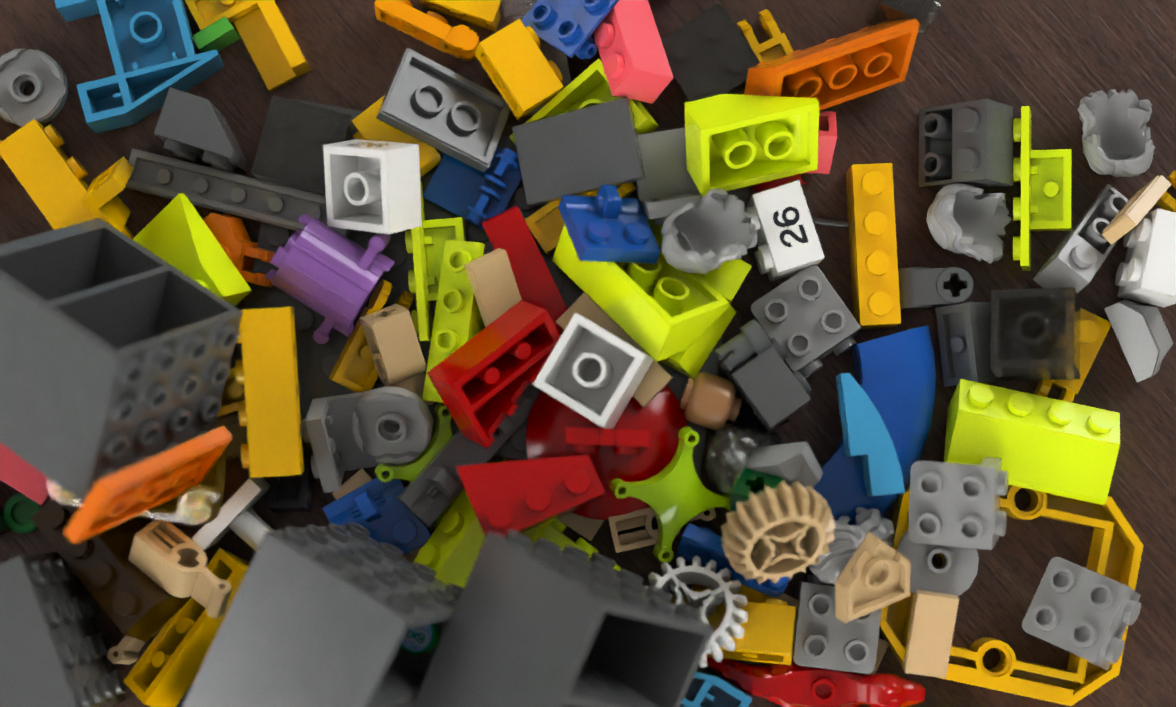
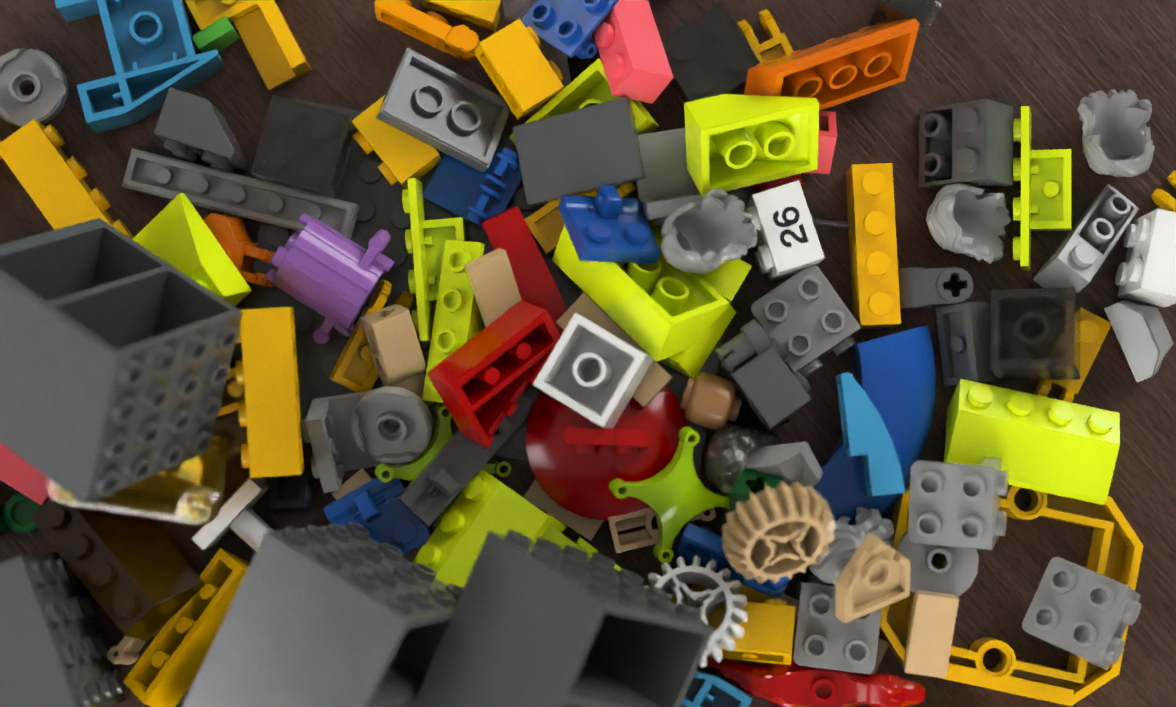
(102, 193): yellow panel -> none
(147, 484): orange tile -> none
(178, 566): tan piece -> none
(372, 185): white brick -> none
(421, 638): tile -> none
(529, 491): red wedge -> none
(1136, 209): tan tile -> none

